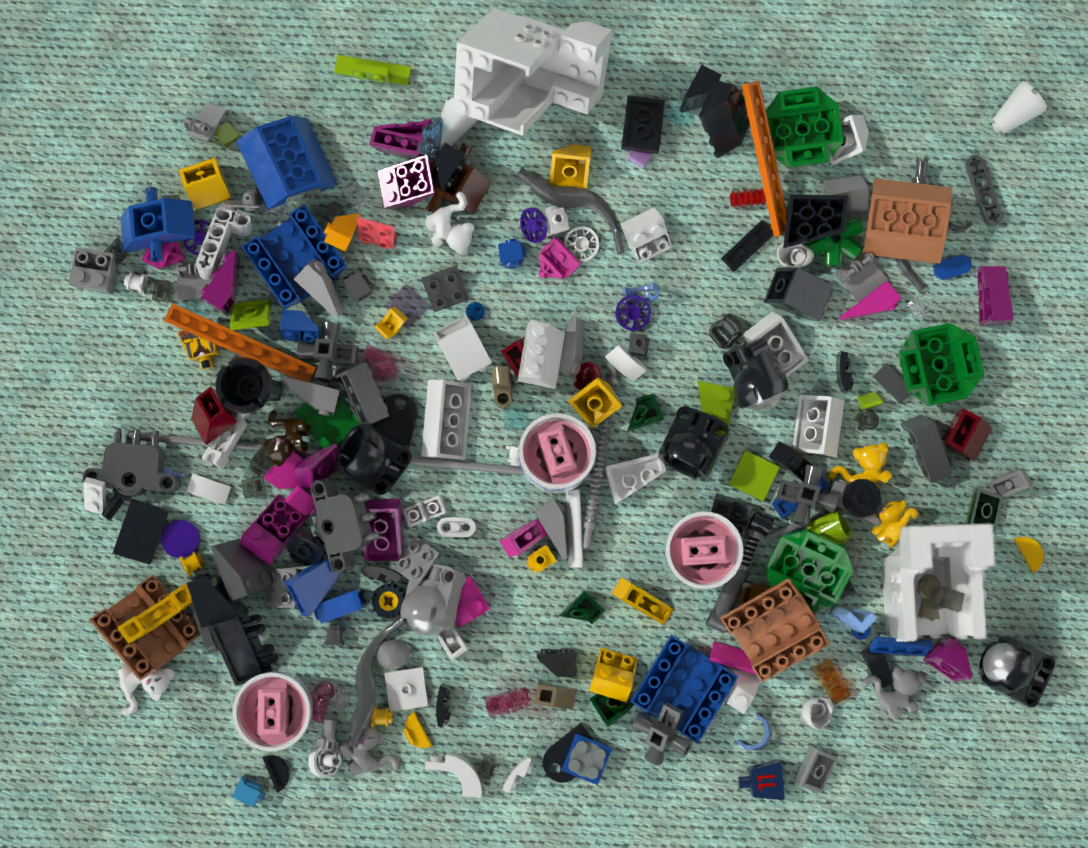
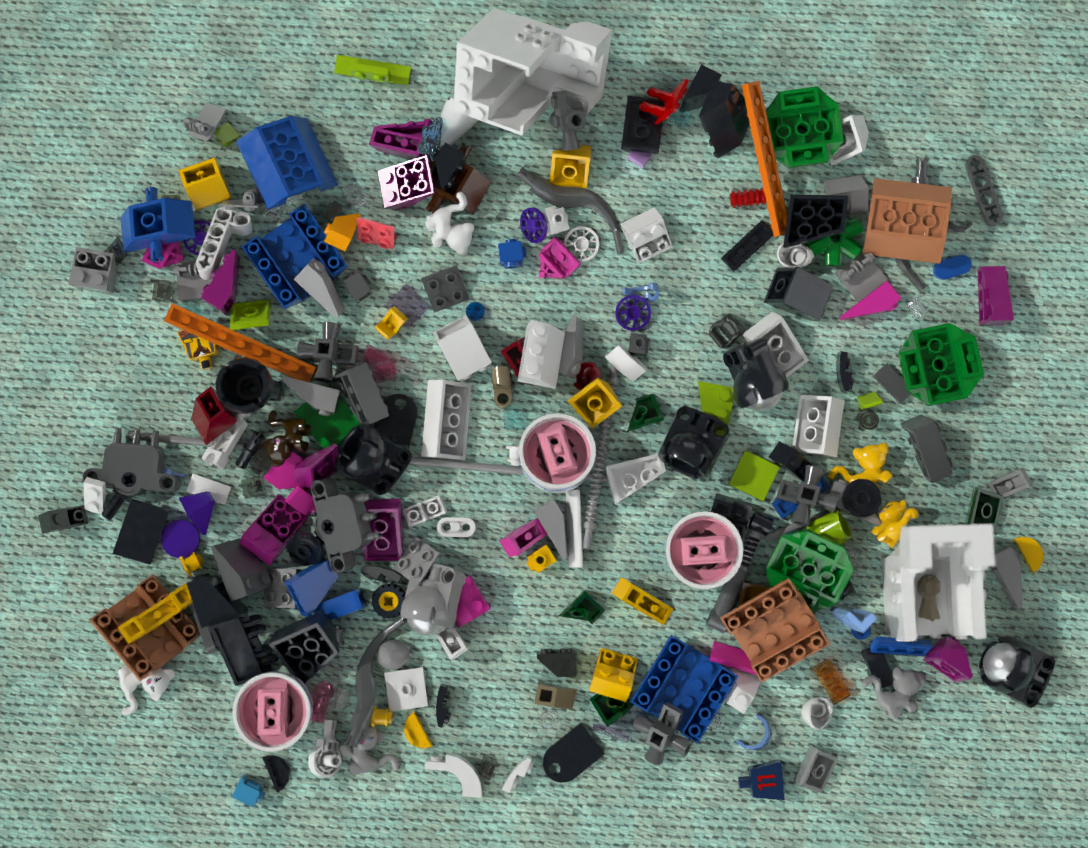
(62, 519): none -> pearl dark grey slope
(136, 282): white brick -> none
(199, 509): none -> dark purple slope
(249, 449): none -> black pin
(298, 326): blue slope -> none
(306, 645): none -> black wedge
(507, 701): clear pink slope -> none
(566, 120): none -> dark grey brick
(586, 759): light grey piece -> none
(610, 733): none -> piece
(670, 98): none -> red plate
(947, 598): clear smoke panel -> none
(967, 434): dark red slope -> none
(1008, 573): none -> light grey slope
(1018, 109): white cone -> none

